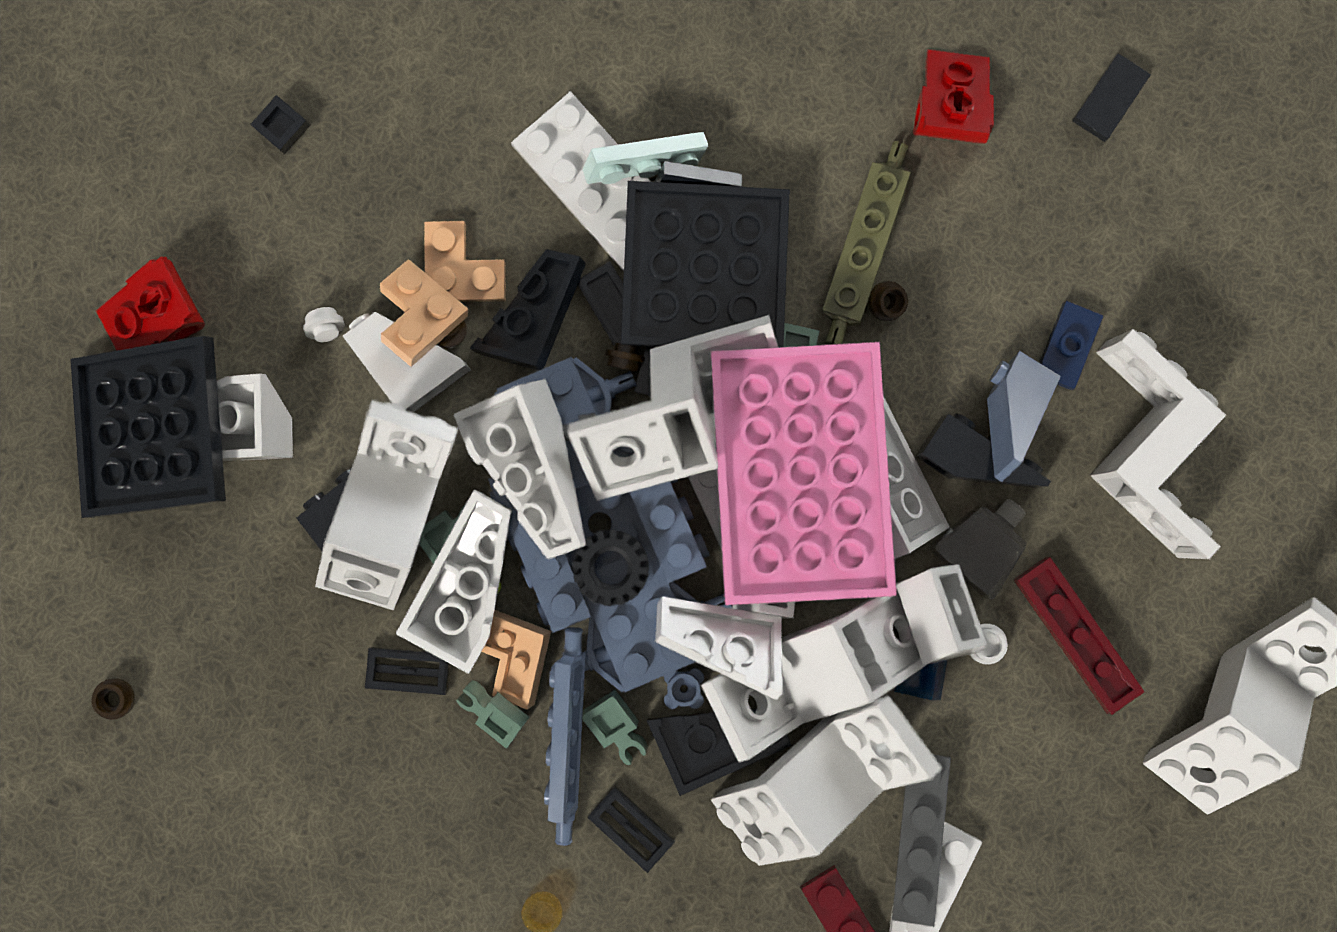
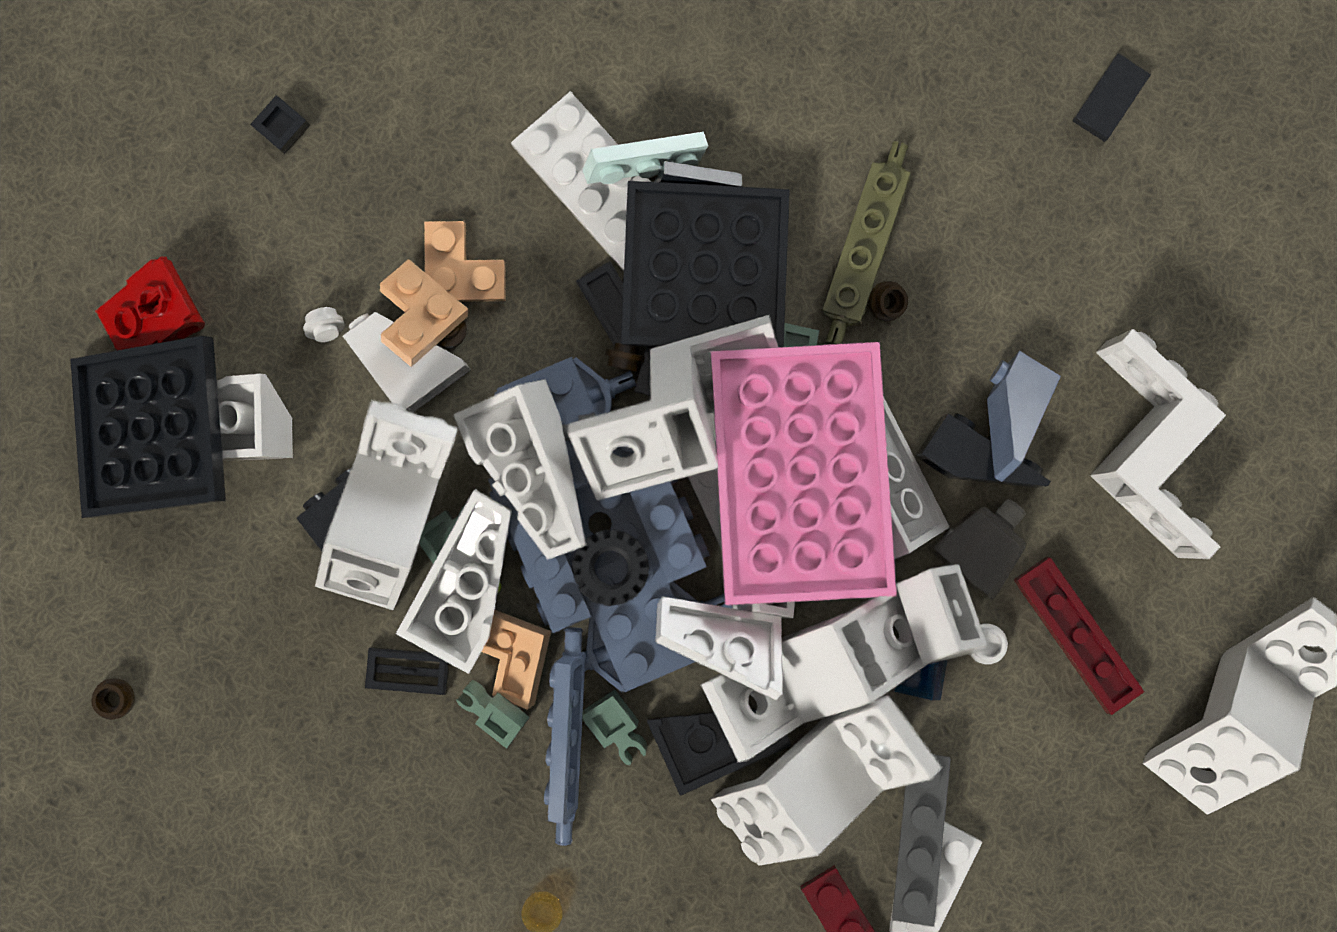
(532, 320): black wing -> none
(657, 852): black tile -> none
(689, 698): sand blue plate -> none
(955, 98): red piece -> none
(1070, 343): dark blue plate -> none

